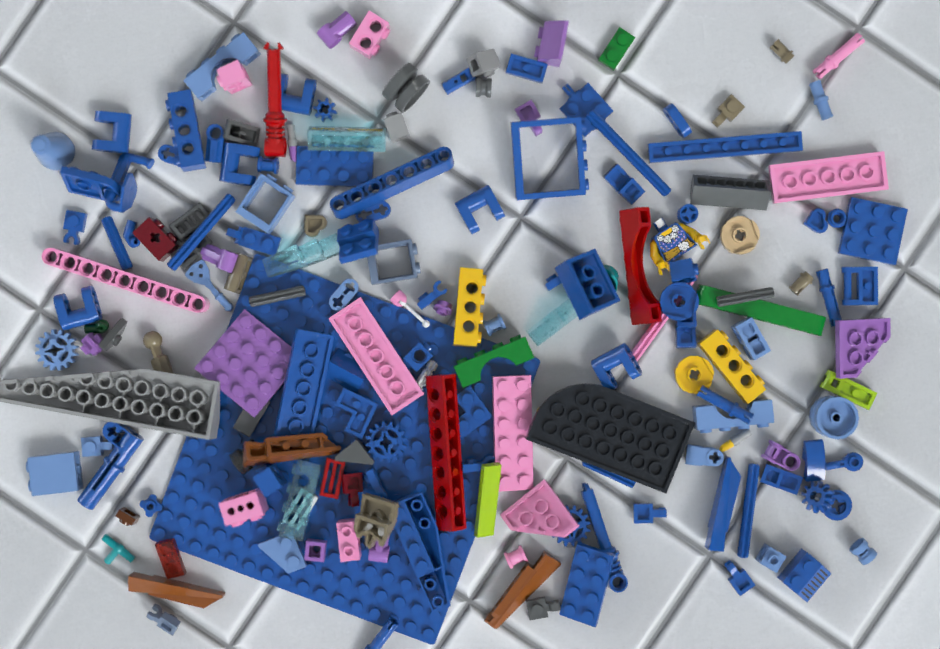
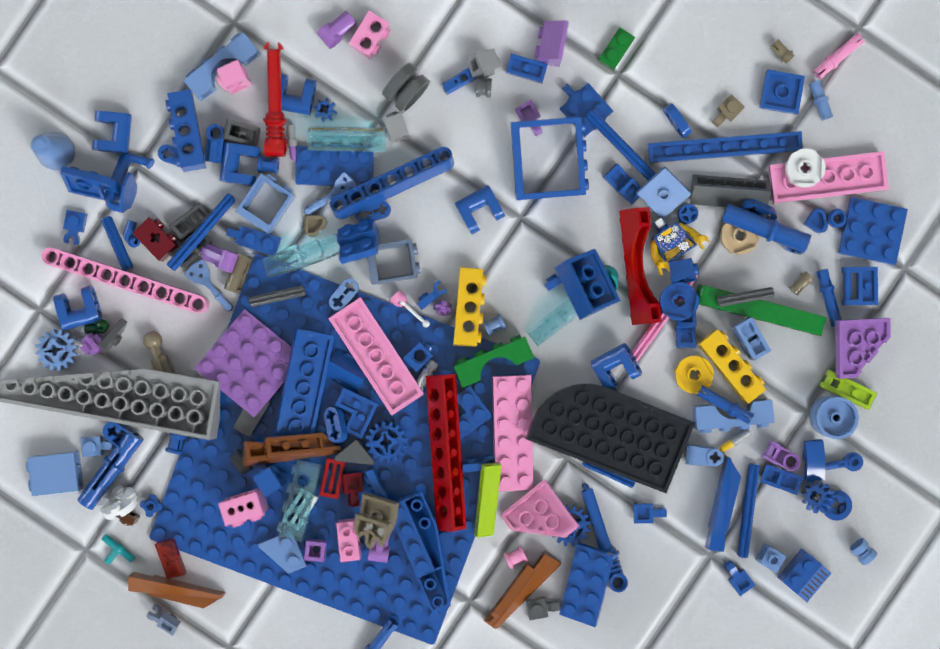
(118, 502): none -> white plate
(175, 443): none -> blue bush
(334, 192): none -> medium blue piece
(335, 424): none -> blue beam
(663, 192): none -> medium blue plate
(760, 208): none -> blue beam
(782, 92): none -> blue plate
(792, 239): none -> blue piece
(812, 160): none -> white plate

